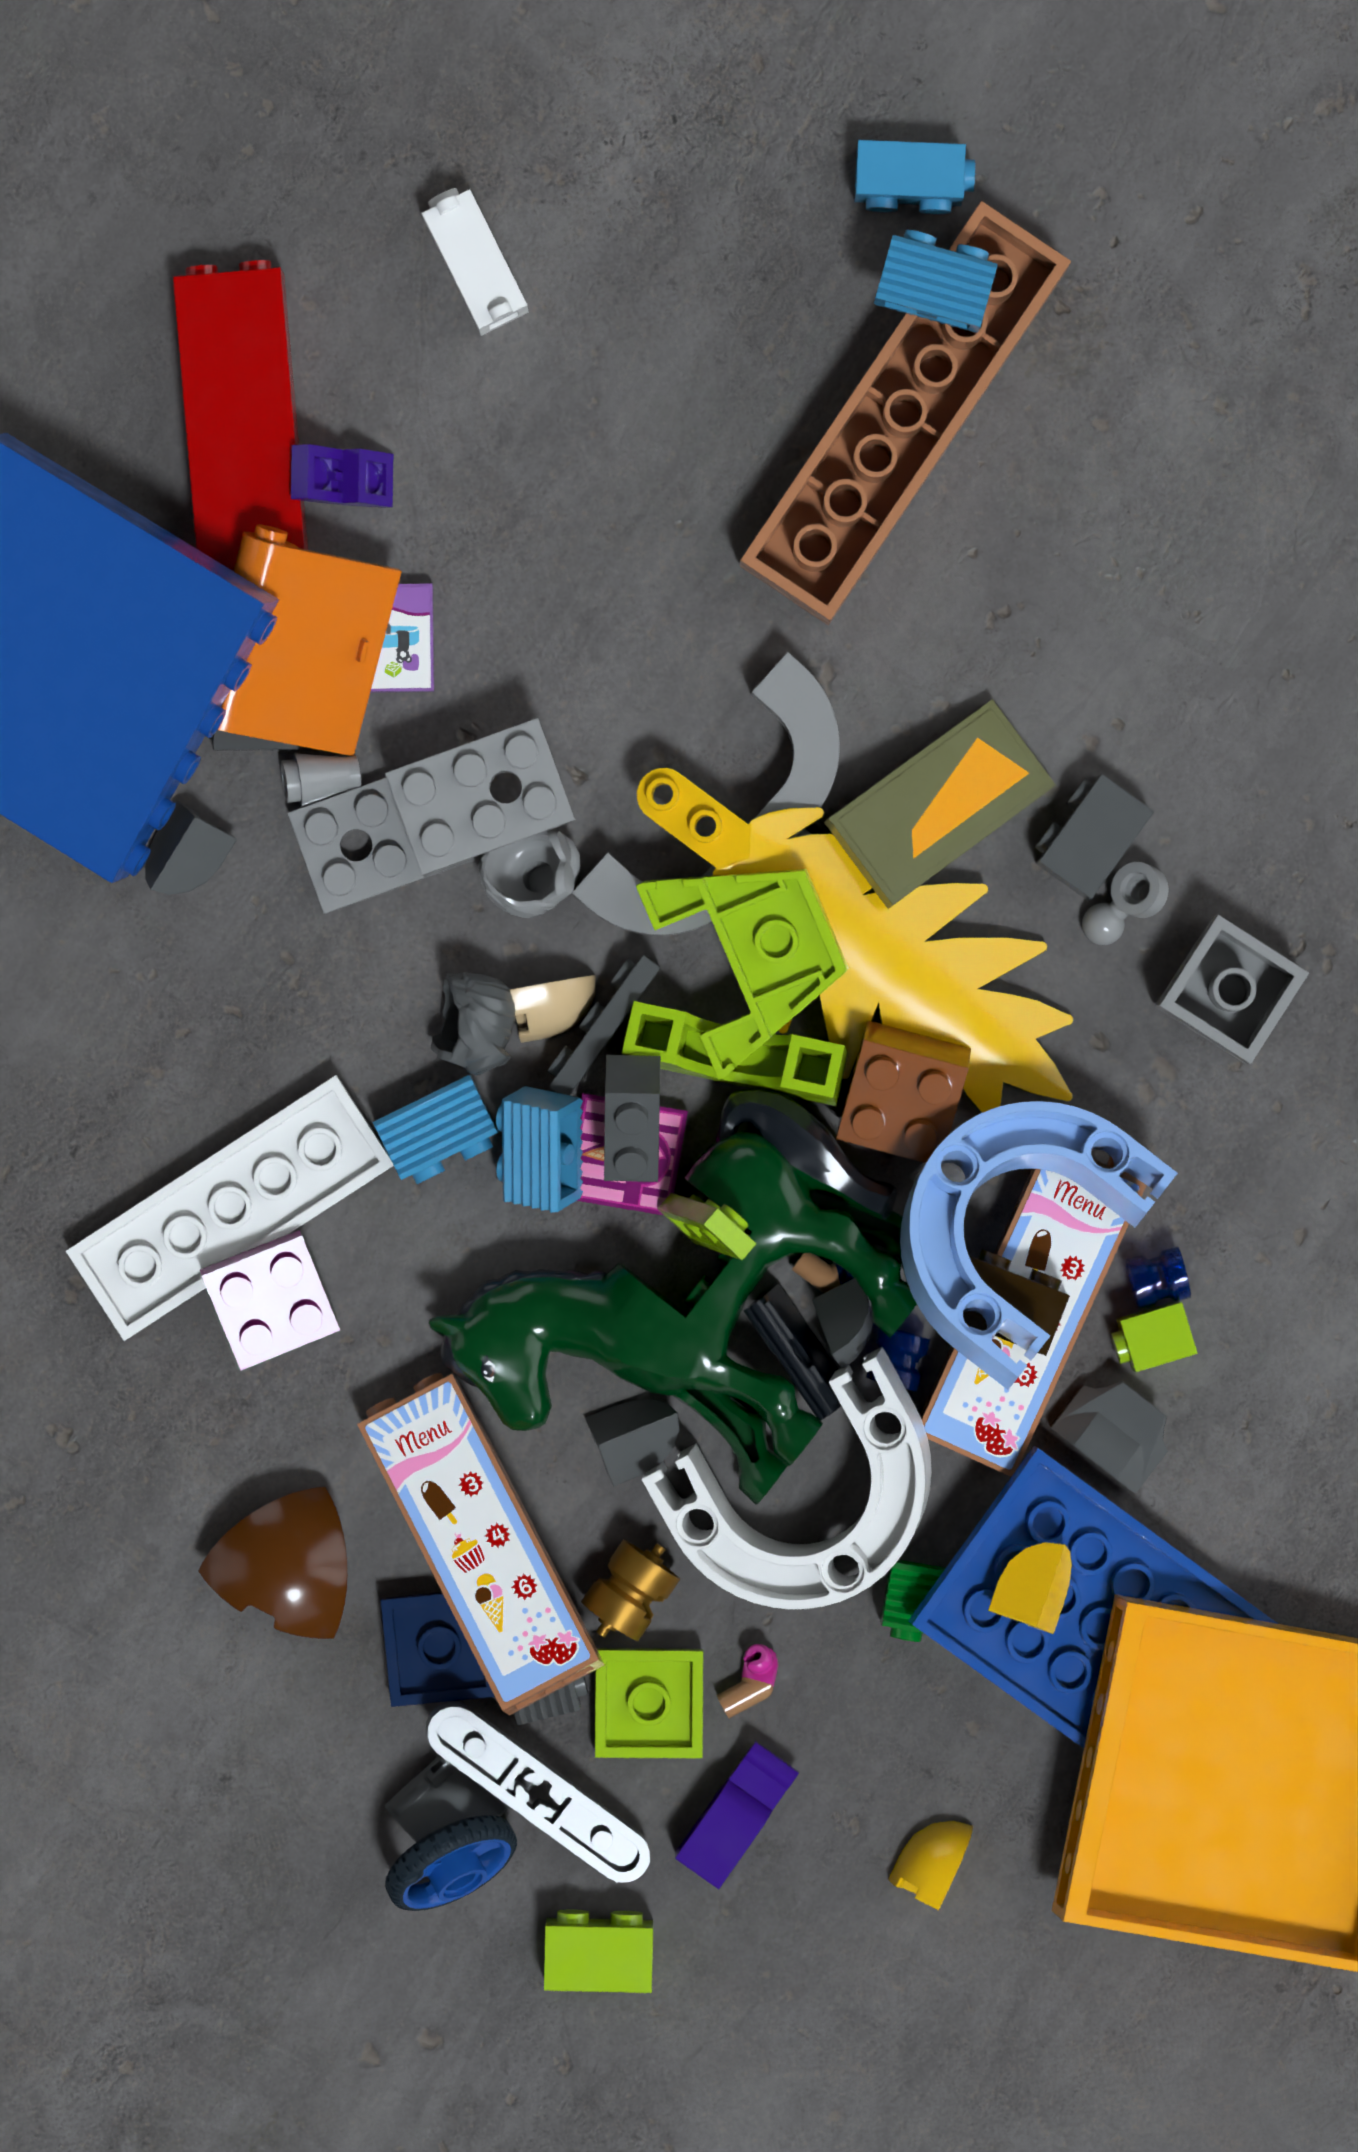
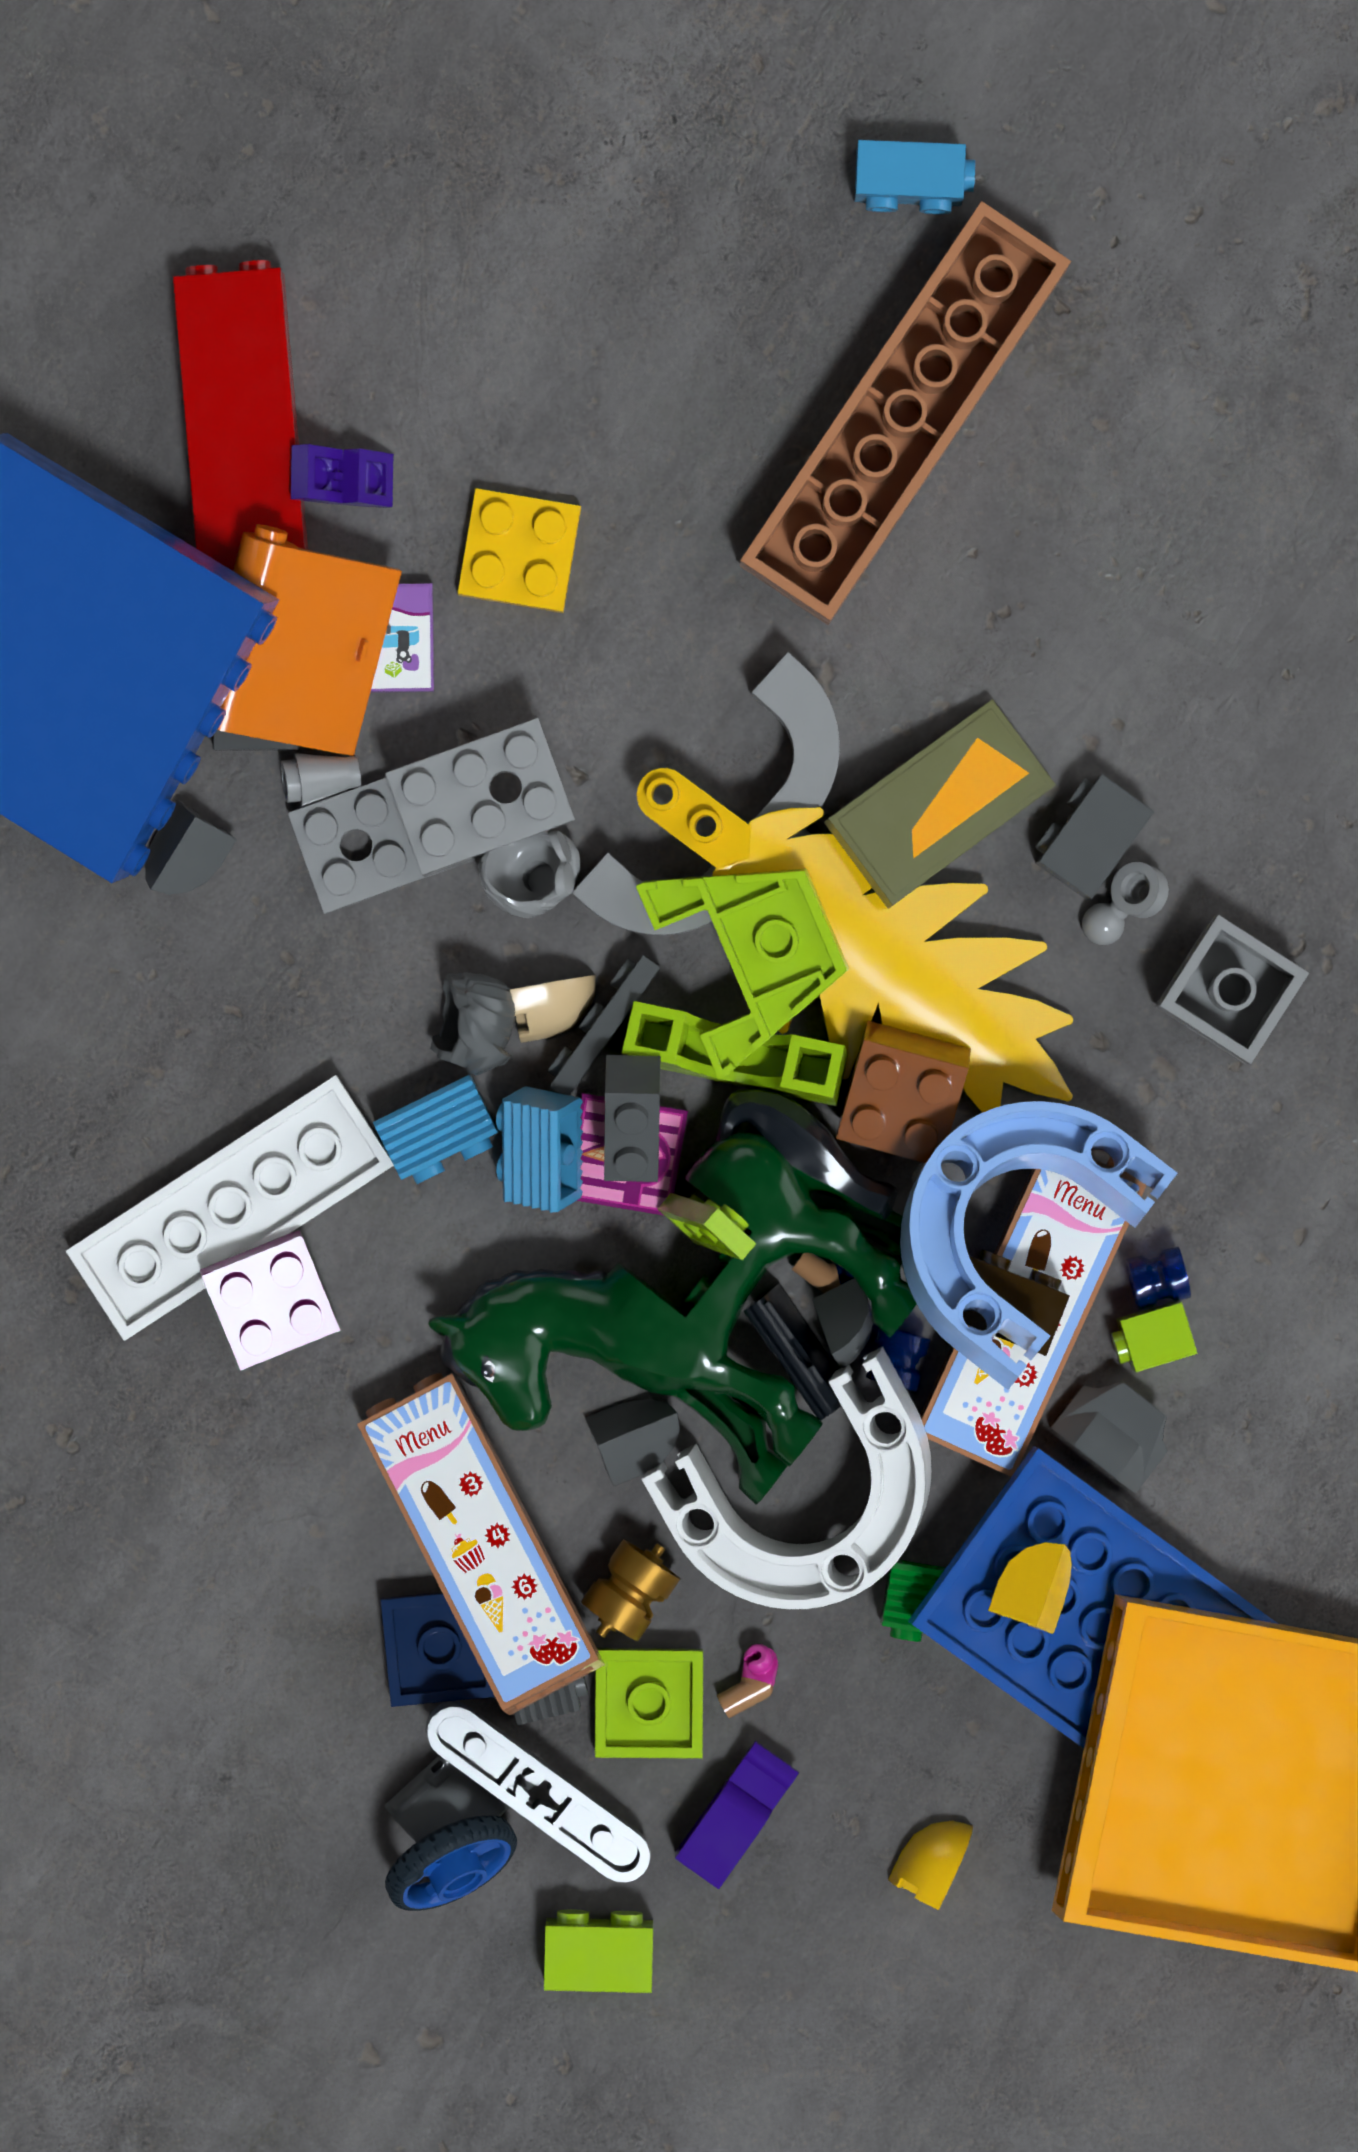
(286, 1564): reddish brown brick -> none
(474, 260): white brick -> none
(519, 550): none -> yellow plate
(936, 281): dark azure brick -> none

